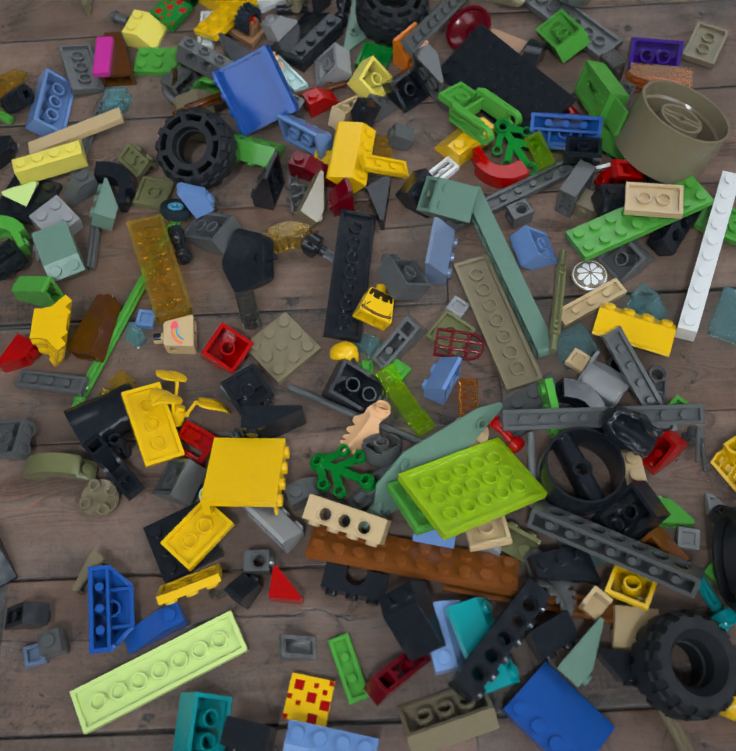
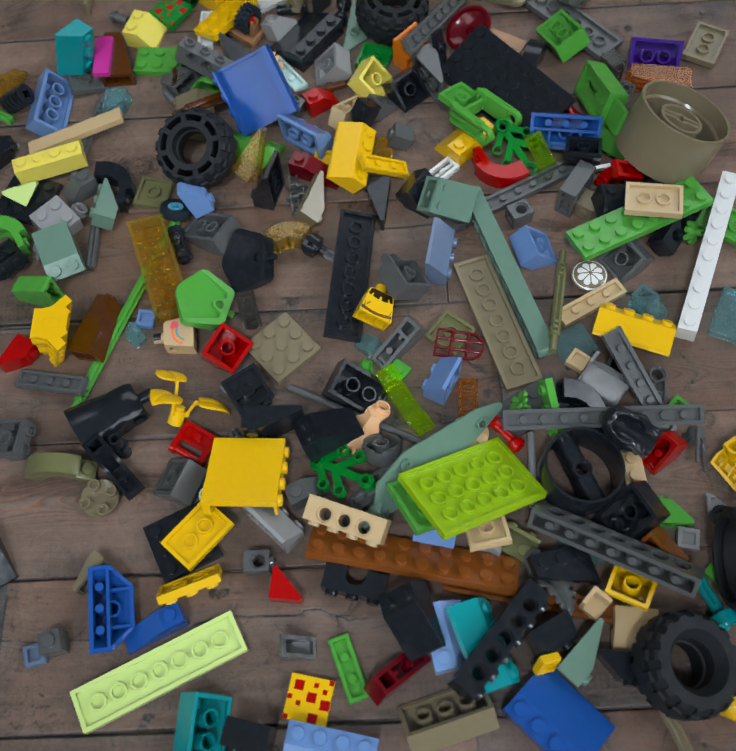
(27, 616): black slope -> none
(74, 49): none -> teal slope
(80, 210): none -> light grey plate
(119, 379): clear yellow plate -> none
(136, 160): olive bracket -> none
(152, 426): yellow plate -> none
(204, 301): none -> bright green animal
(244, 590): black slope -> none
(251, 160): none -> clear yellow slope
(326, 431): none -> black slope
(341, 197): dark red slope -> none
(344, 350): yellow hair -> none
(439, 44): none -> black plate
(458, 307): light grey tile -> none
(520, 402): none -> bright green plant
(546, 663): none -> yellow tile
(692, 232): none -> bright green plant

